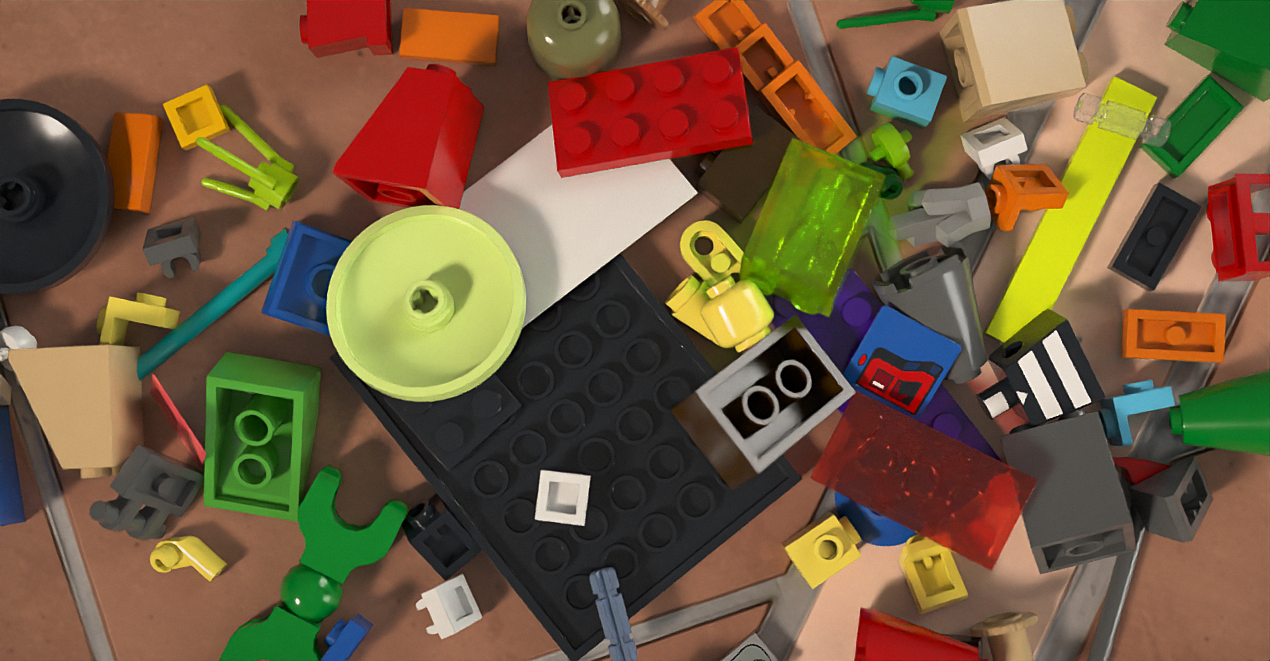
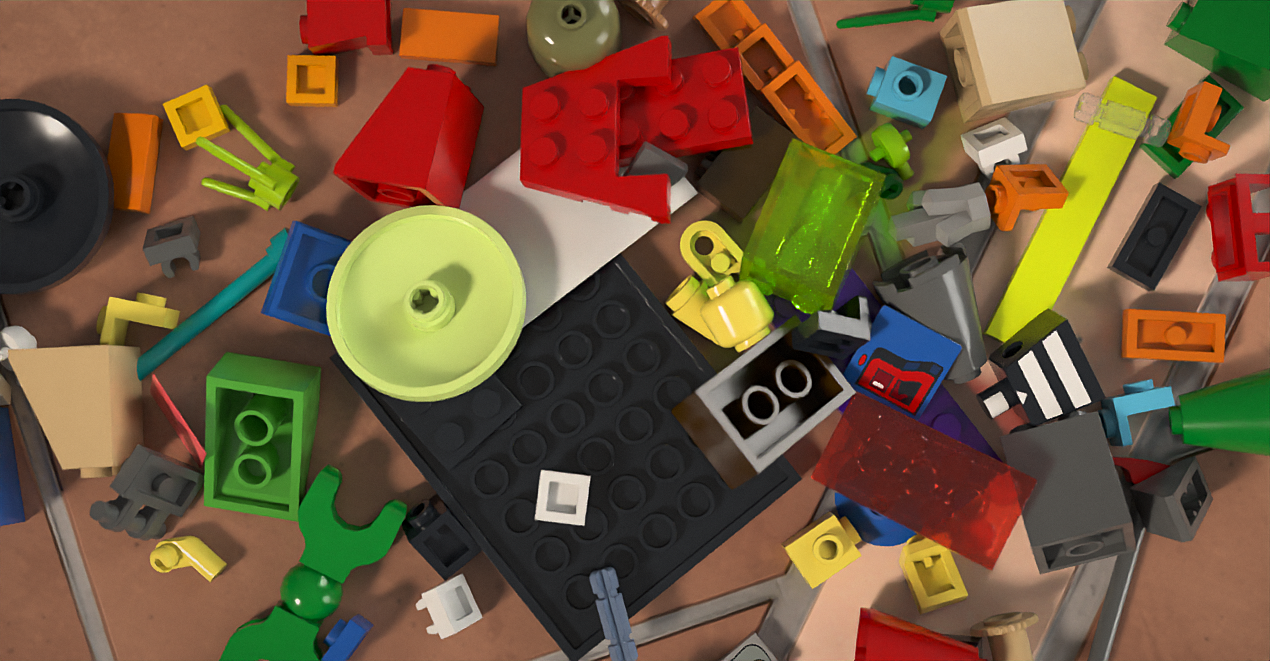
(312, 80): none -> light orange tile
(575, 133): none -> red wing
(652, 160): none -> dark grey tile
(835, 332): none -> black bracket
(1196, 116): none -> orange bracket

